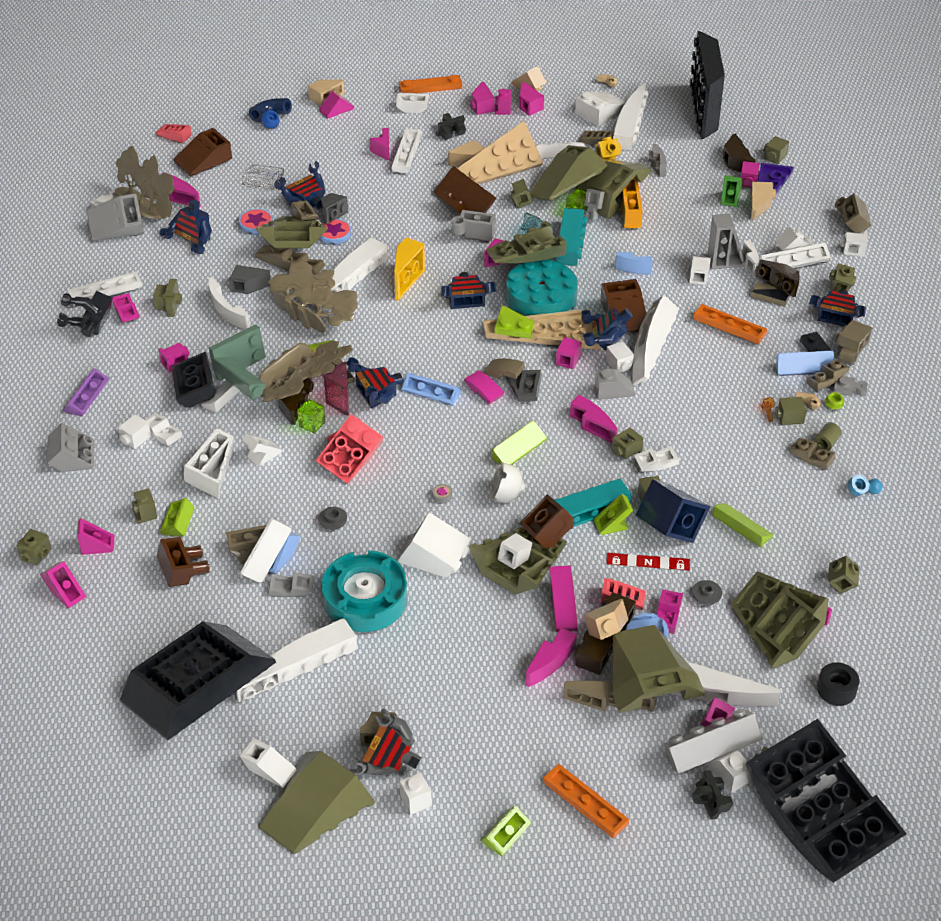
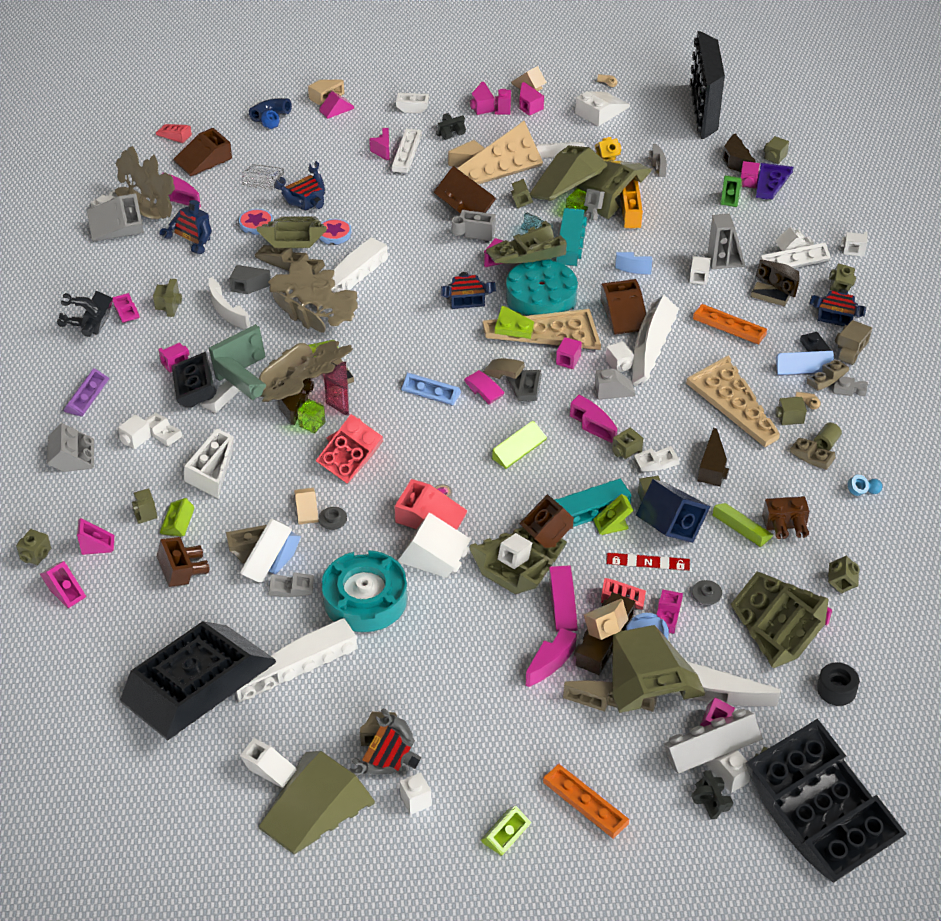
(109, 286): white plate -> none
(260, 449): white slope -> none
(303, 210): dark tan slope -> none
(306, 506): none -> tan slope
(333, 207): dark grey slope -> none
(374, 384): dark blue torso -> none
(408, 265): yellow slope -> none
(423, 498): none -> coral slope
(431, 84): orange plate -> none
(506, 483): white cylinder -> none
(594, 137): dark tan slope -> none
(607, 327): dark blue torso -> none
(631, 118): white slope -> none
(714, 462): none -> dark brown slope
(733, 397): none -> tan wing
(751, 257): white slope -> none
(761, 197): tan slope -> none
(767, 404): clear orange hand -> none
(786, 514): none -> reddish brown brick
(834, 401): lime plate -> none
(854, 213): dark tan hinge -> none

